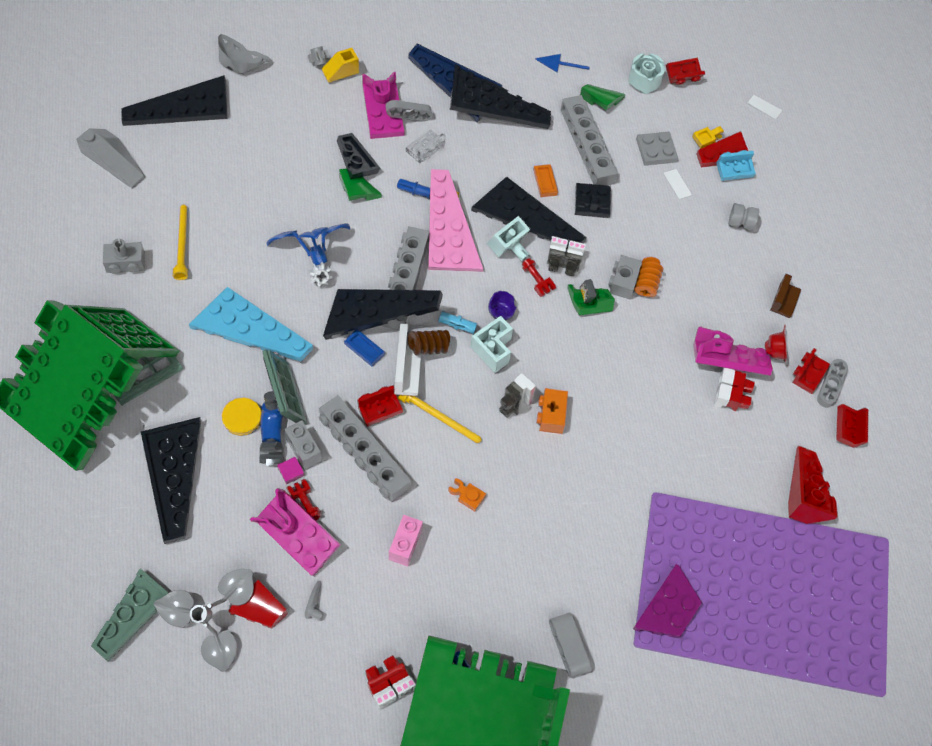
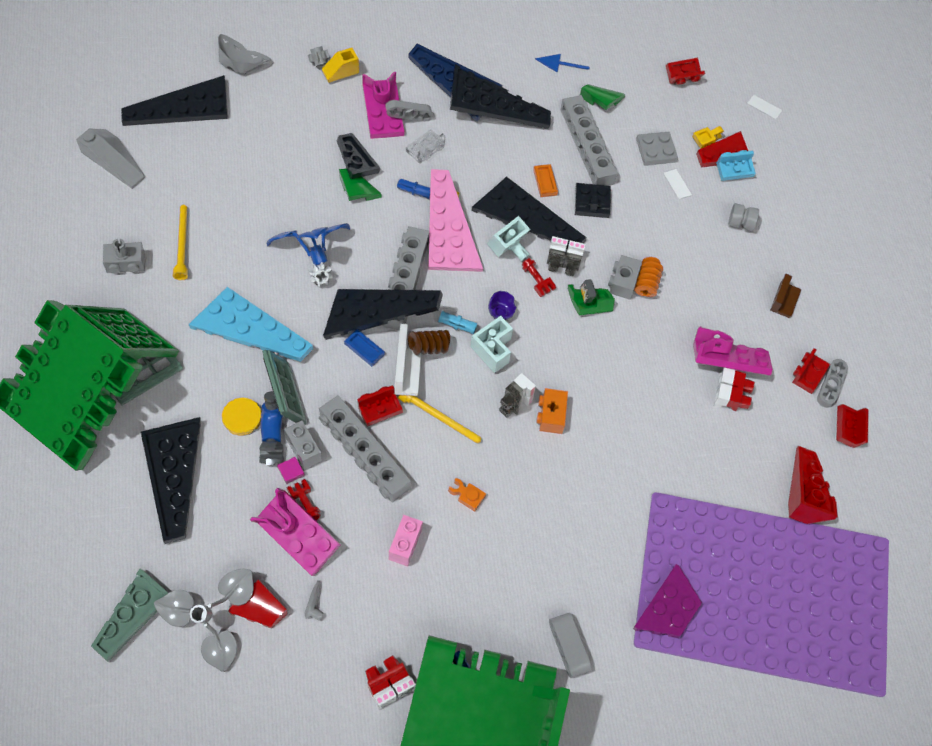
(646, 72): light aqua brick -> none
(777, 345): red piece -> none

